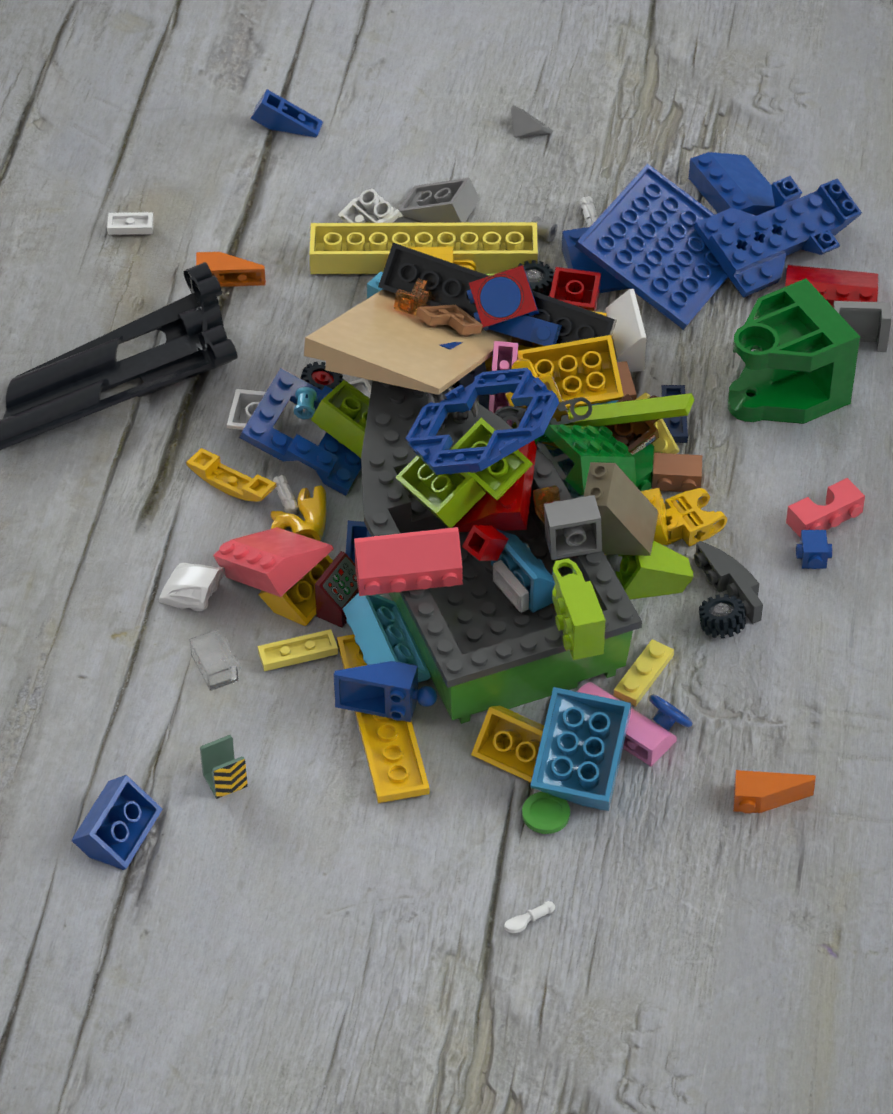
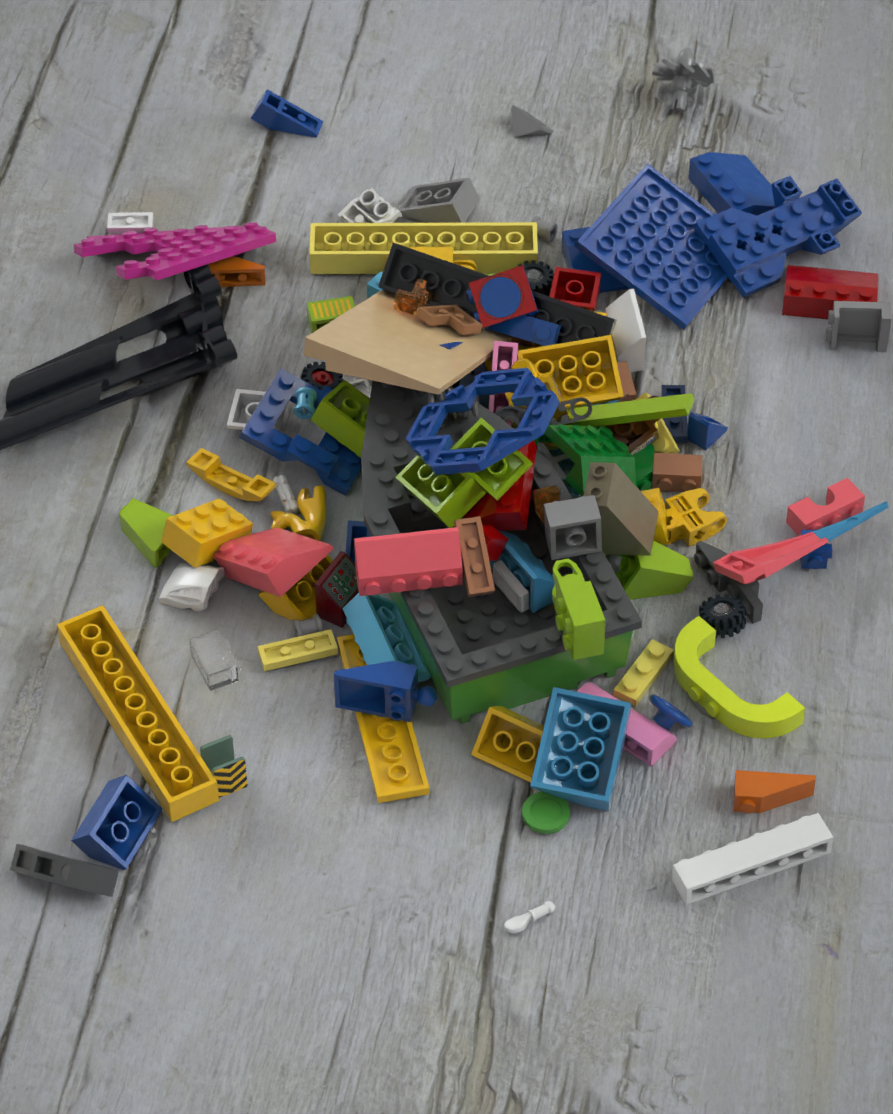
(64, 870): none -> dark grey slope
(138, 713): none -> yellow brick
(145, 529): none -> lime slope
(177, 249): none -> dark pink wing
(202, 530): none -> yellow brick
(307, 626): none -> light grey bush
(324, 311): none -> lime brick
(475, 557): none -> nougat plate
(589, 210): white axle -> none
(684, 76): none -> light grey piece
(704, 430): none -> blue slope
(719, 701): none -> neon yellow arch
(751, 858): none -> white brick
(762, 561): none -> coral plate
(800, 359): green brick -> none

